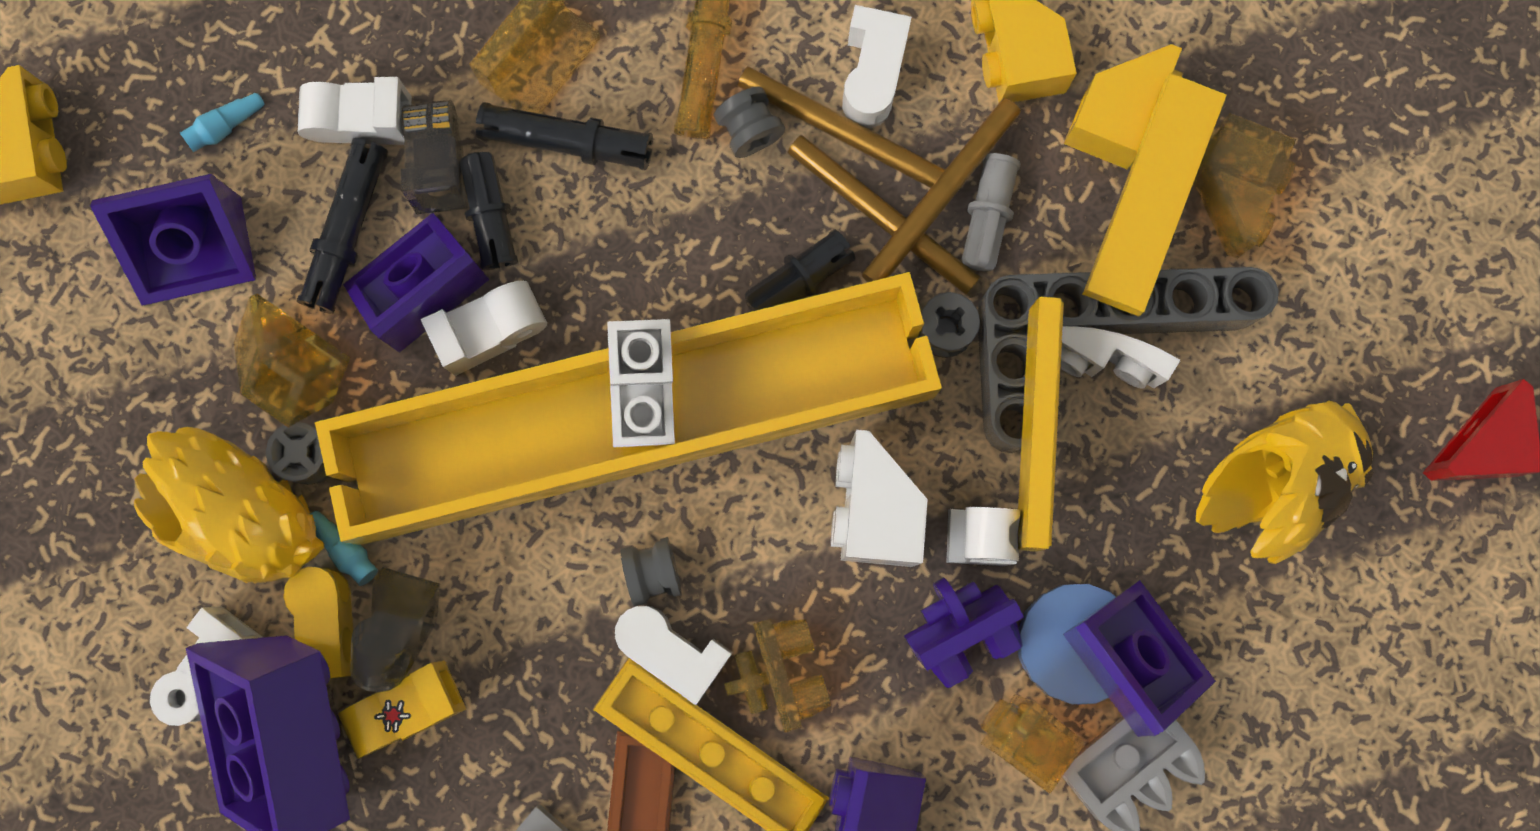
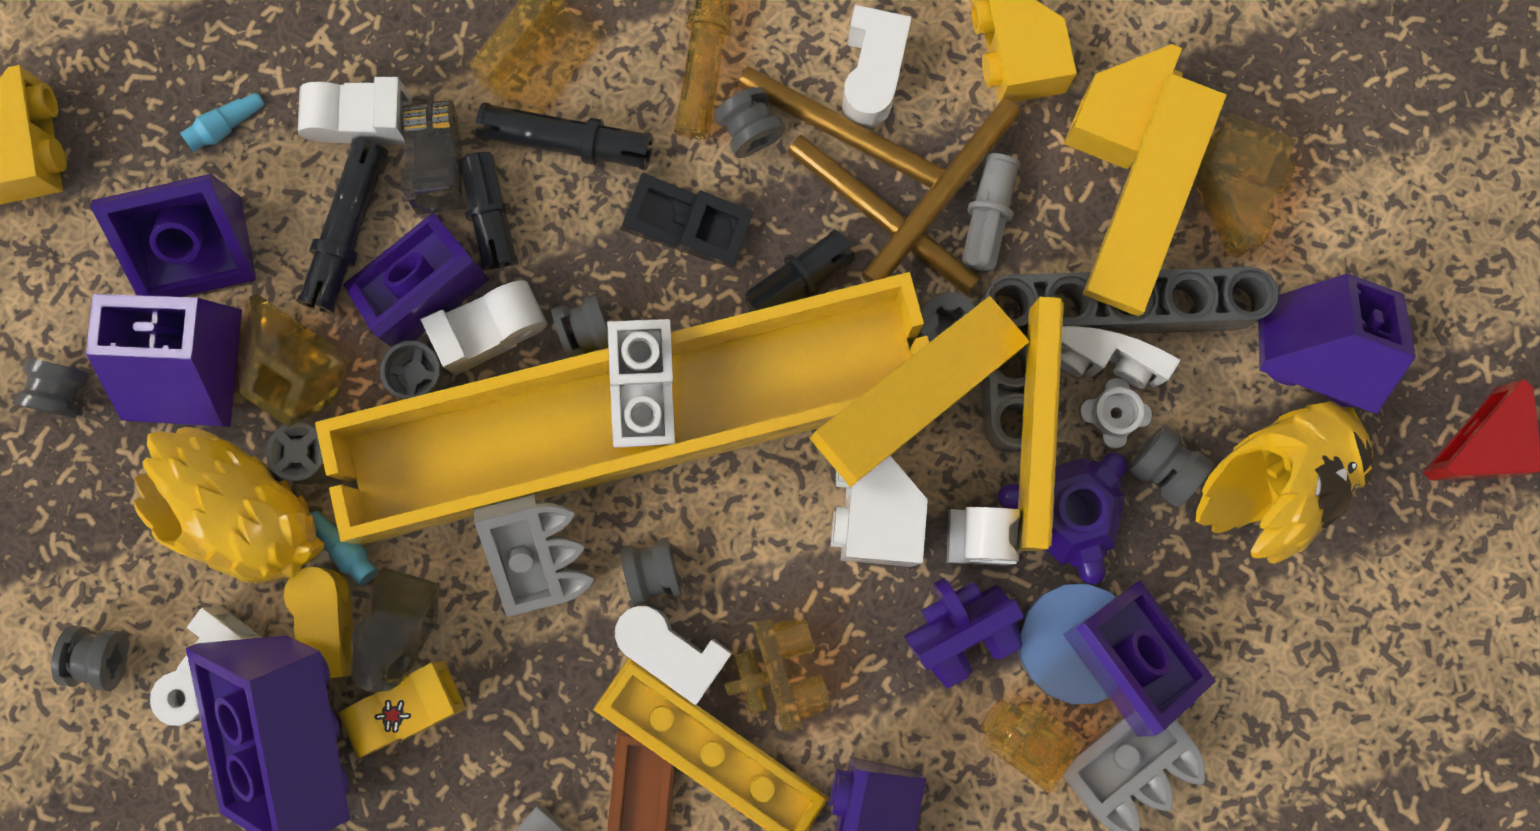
(51, 388): none -> dark grey wheel
(89, 658): none -> dark grey wheel
(165, 357): none -> dark purple slope
(405, 369): none -> dark grey wheel
(526, 556): none -> light grey plate
(587, 324): none -> dark grey wheel
(686, 221): none -> black slope
(918, 391): none -> yellow tile
(1084, 512): none -> dark purple rock
(1120, 396): none -> white plate
(1171, 466): none -> dark grey wheel
(1339, 340): none -> dark purple slope

